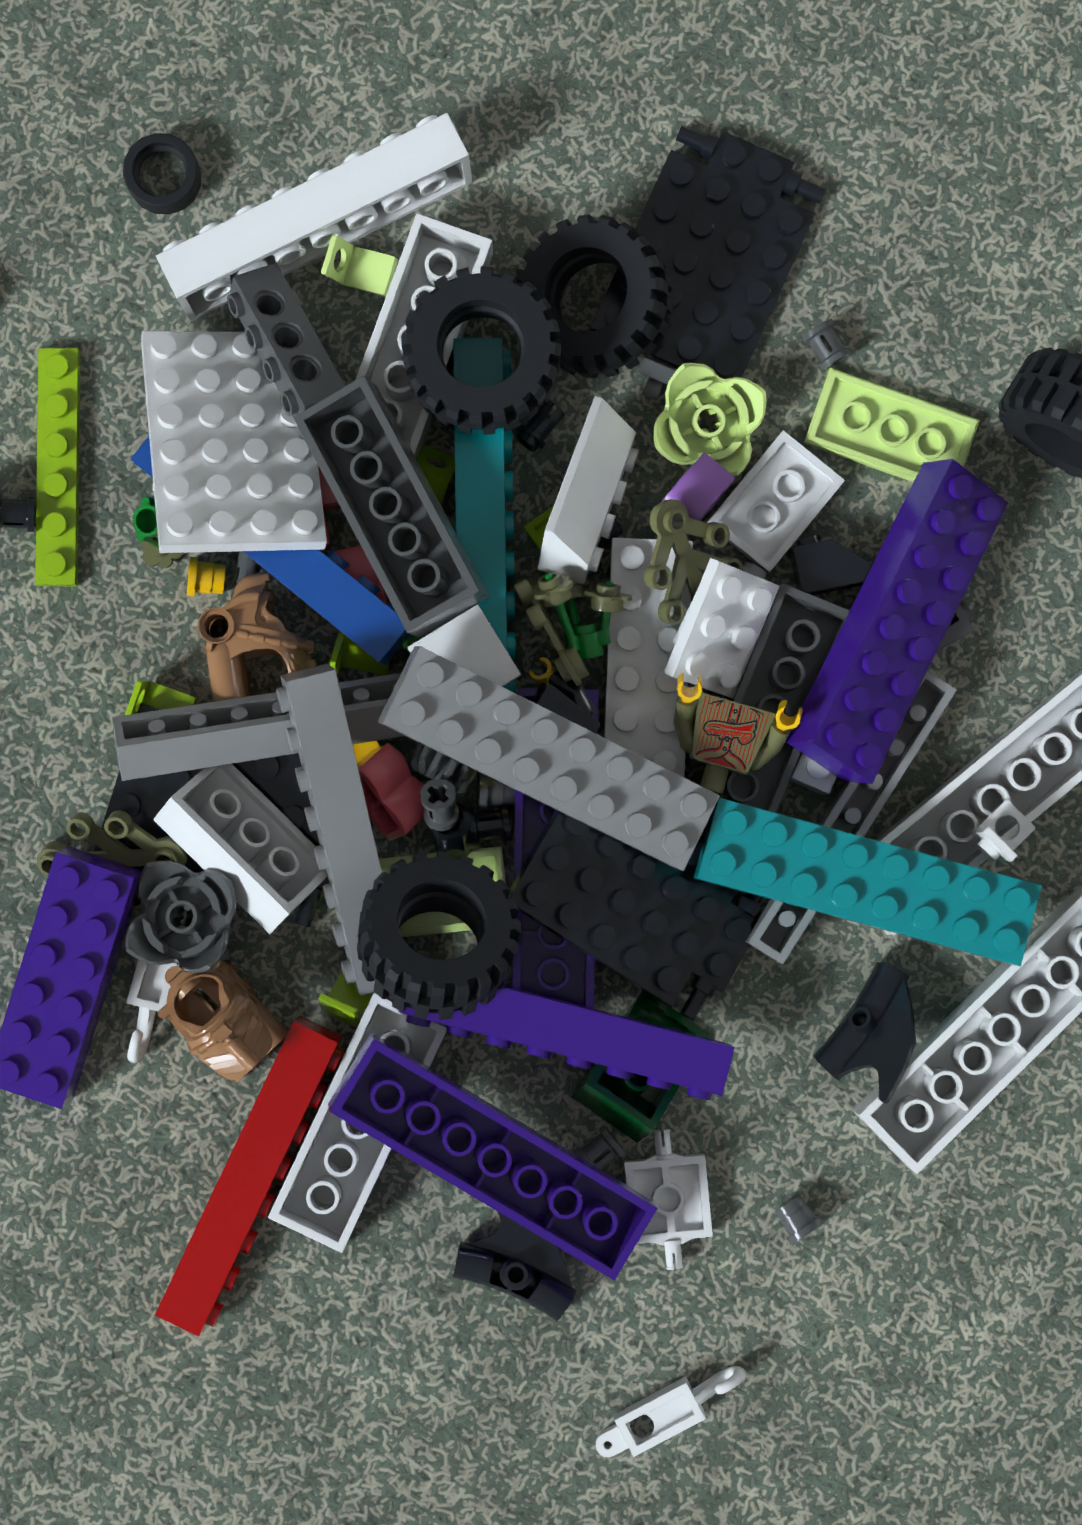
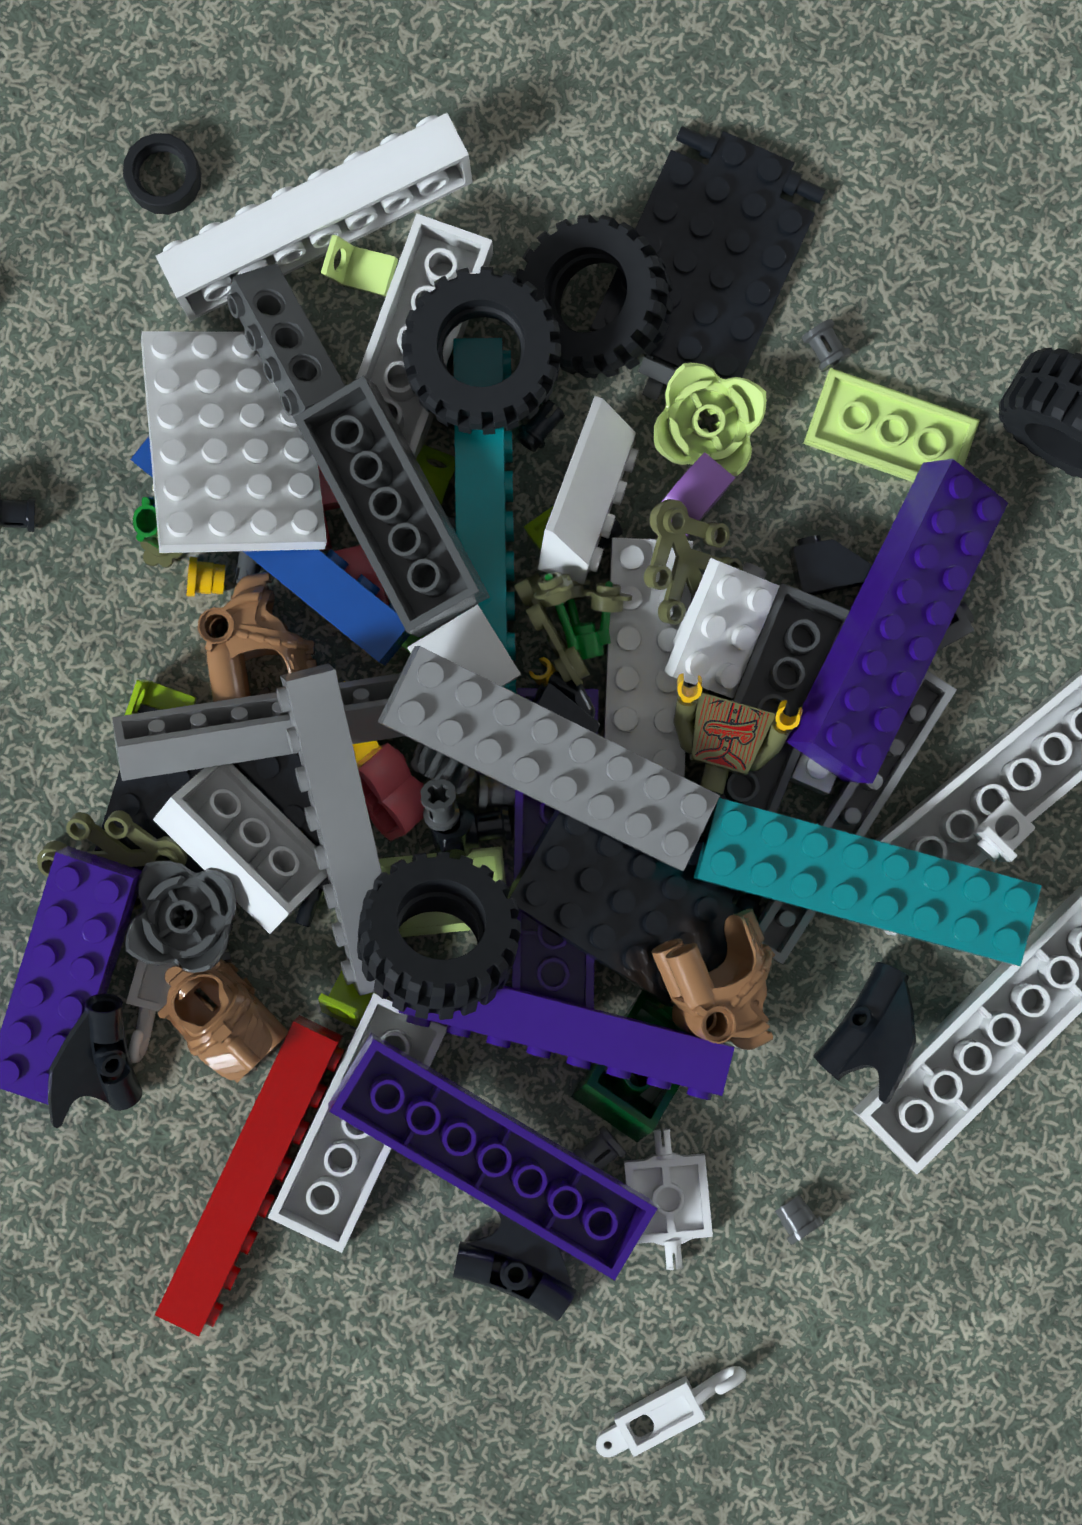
(57, 467): lime plate -> none
(94, 1061): none -> black pin
(350, 655): lime bracket -> none
(728, 999): none -> medium nougat helmet
(776, 501): white plate -> none

